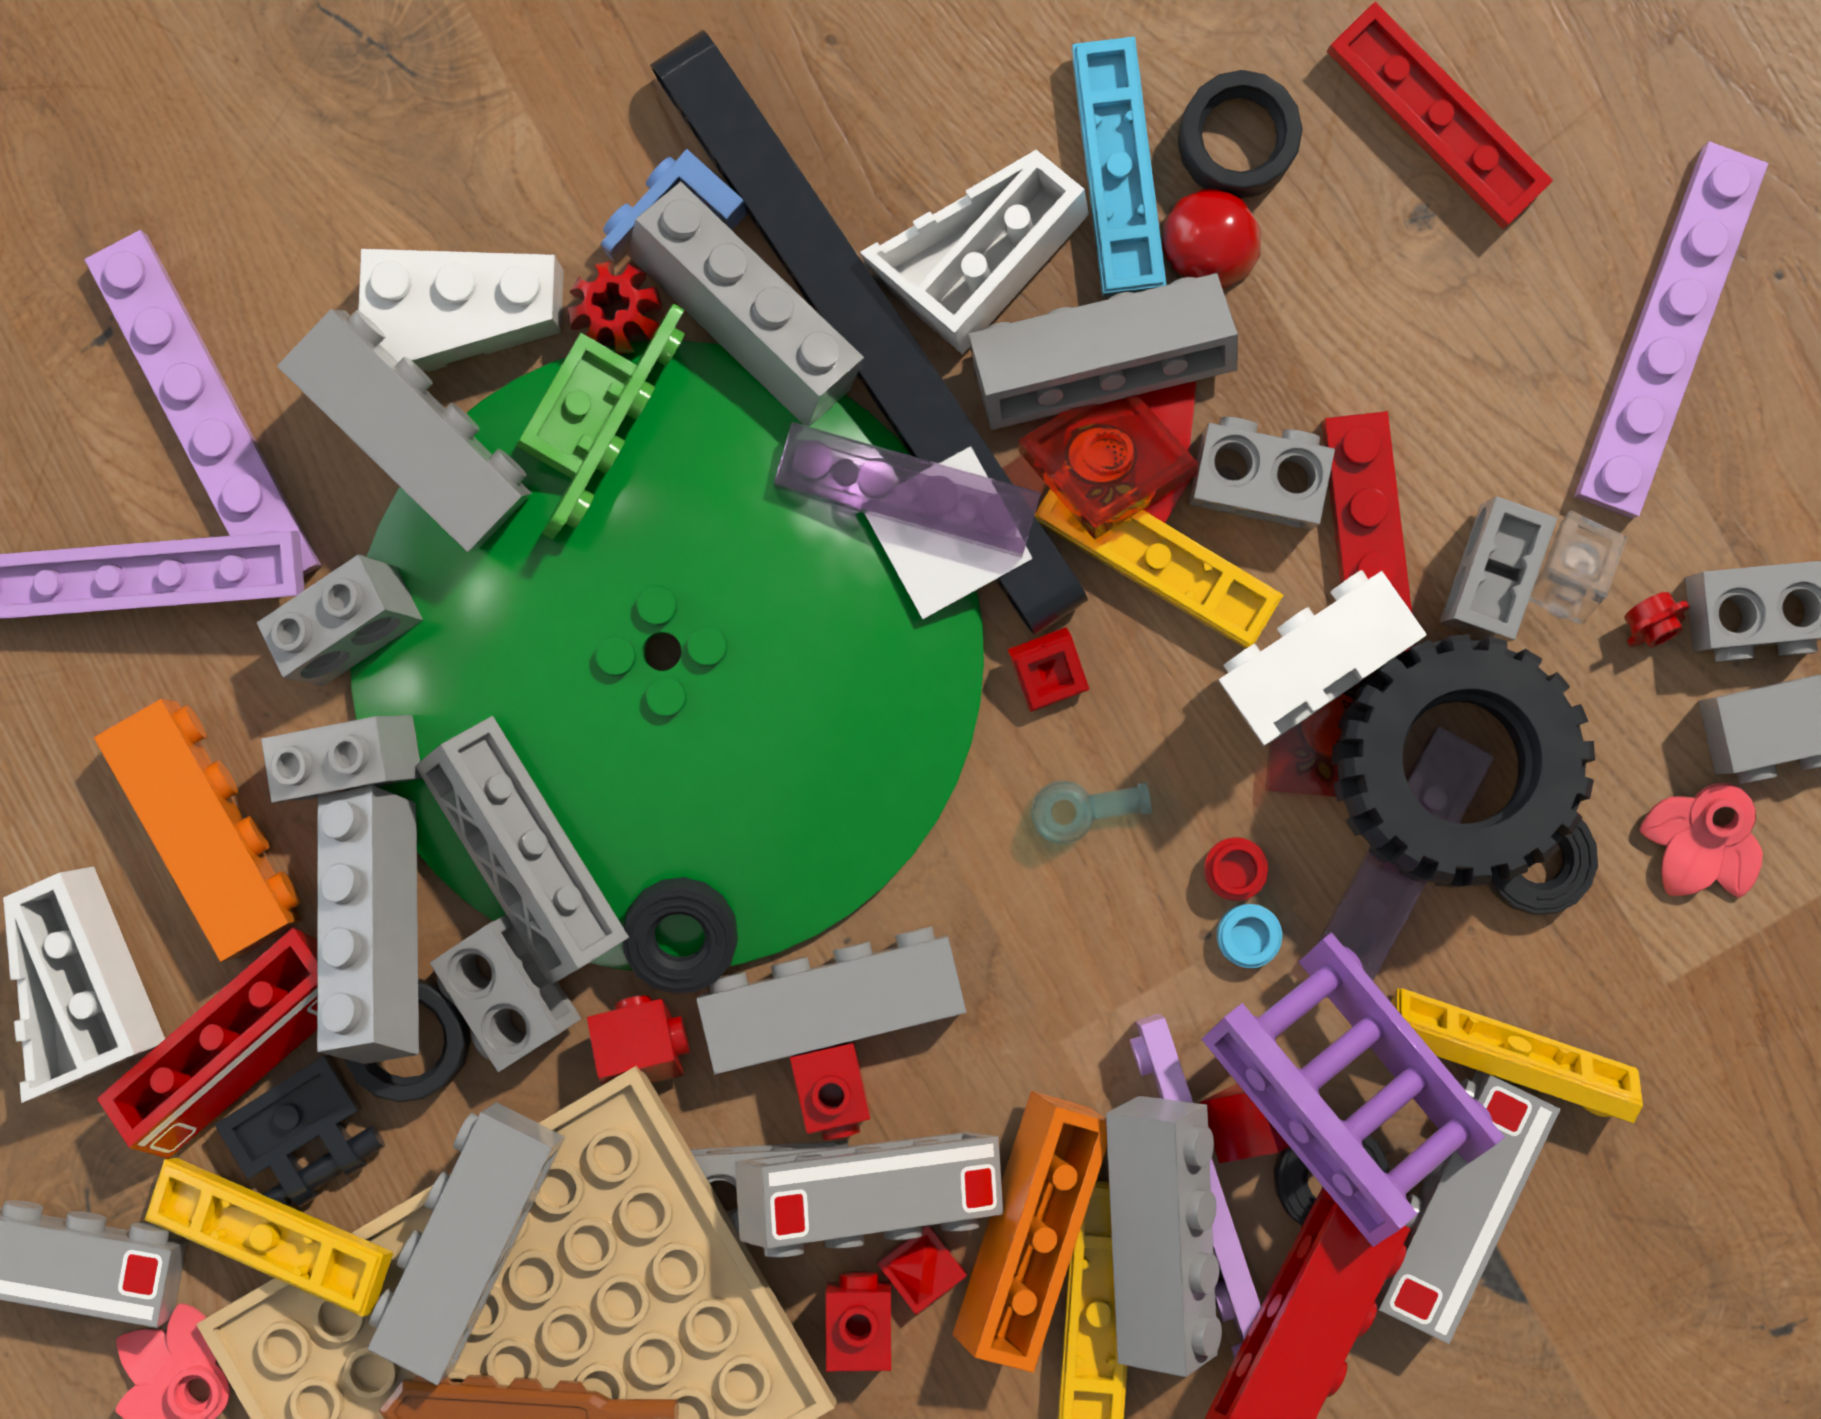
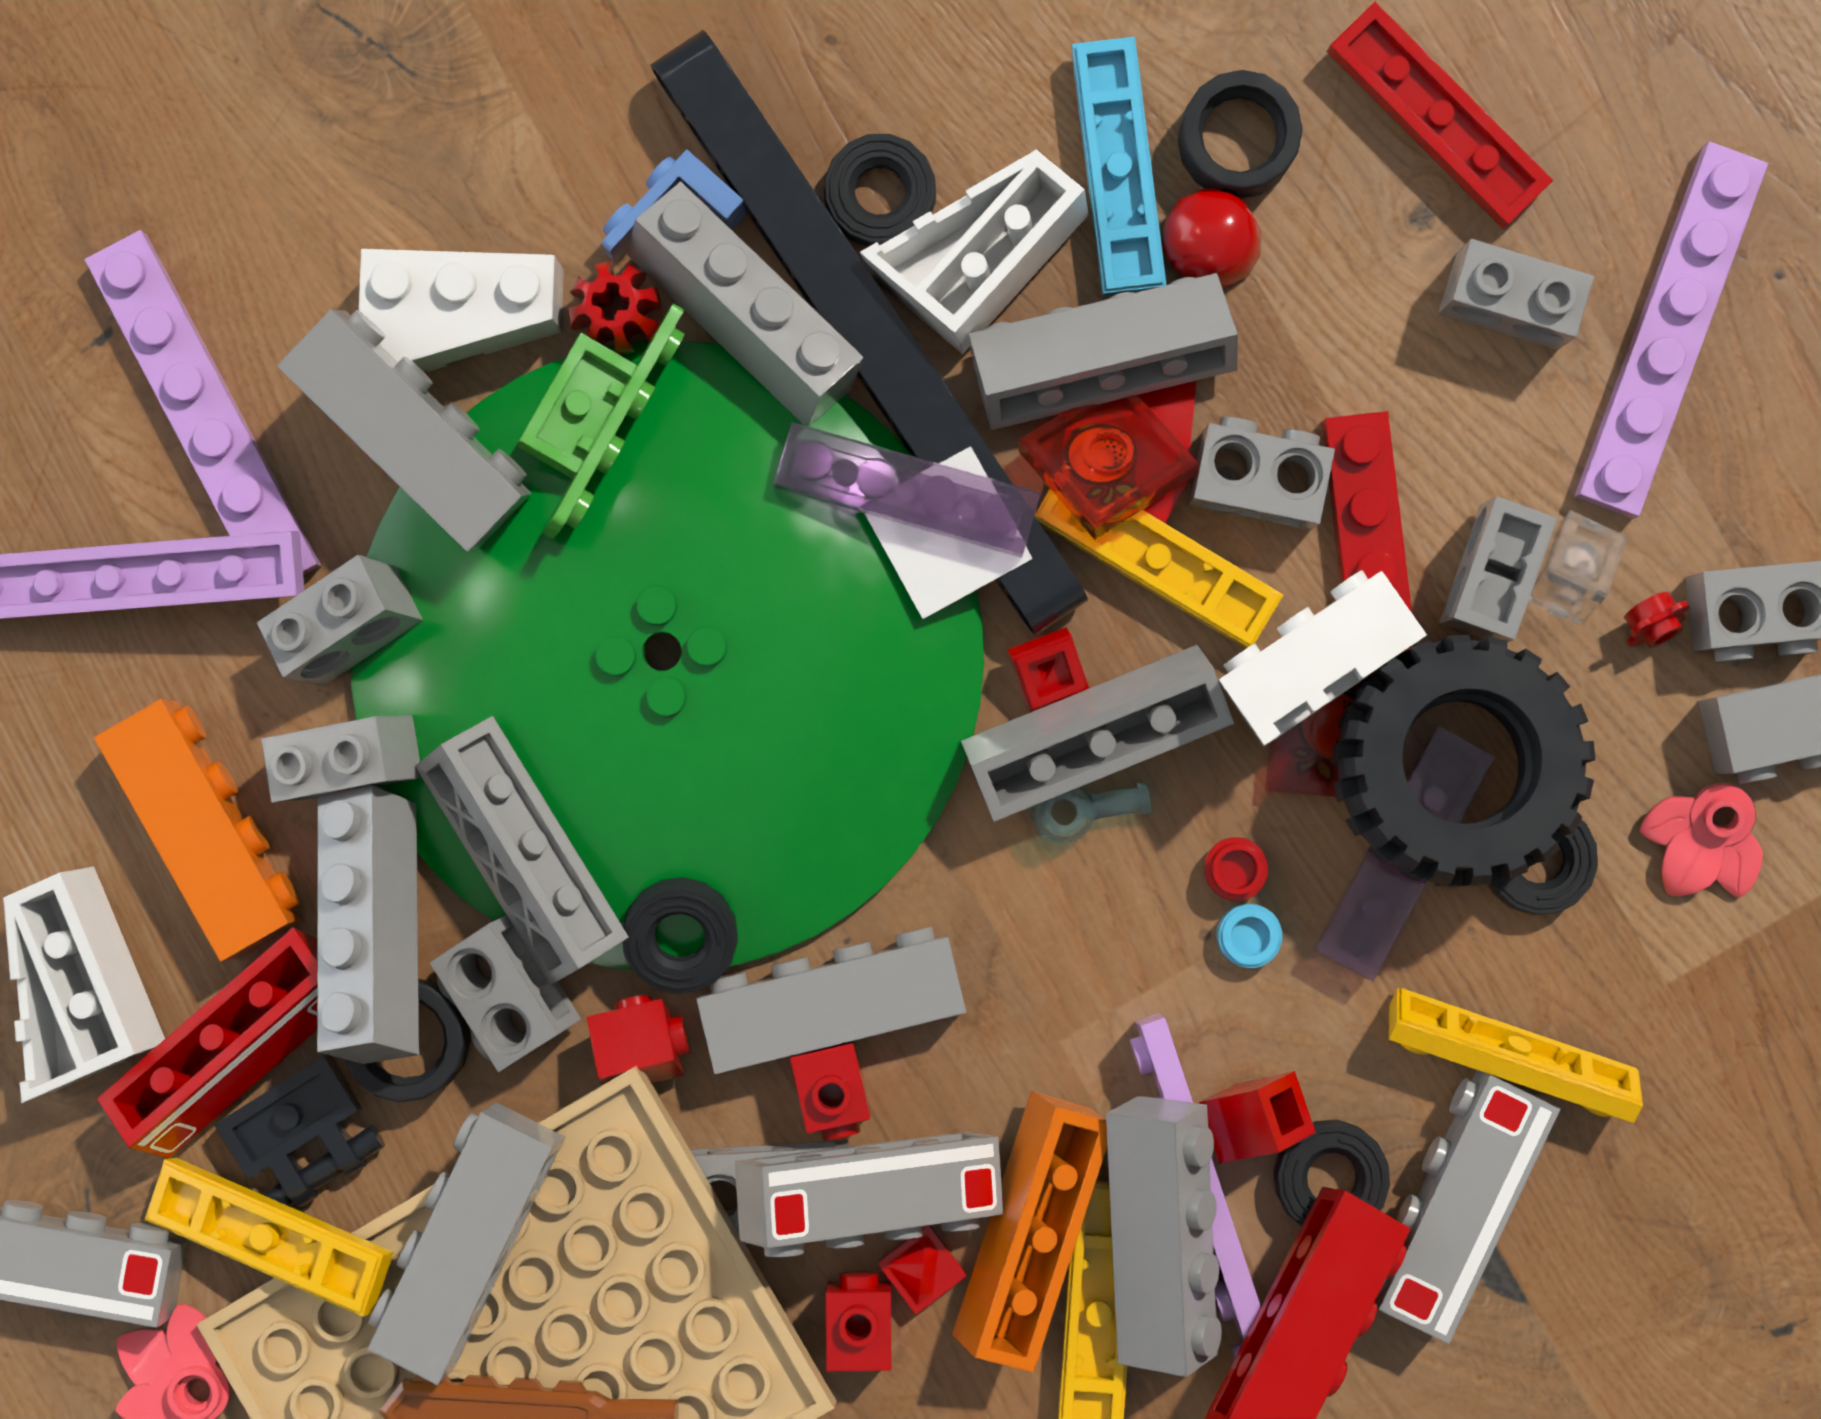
(862, 156): none -> black tyre
(1097, 732): none -> light grey brick
(1313, 1131): medium lavender fence -> none
(1516, 294): none -> light grey brick

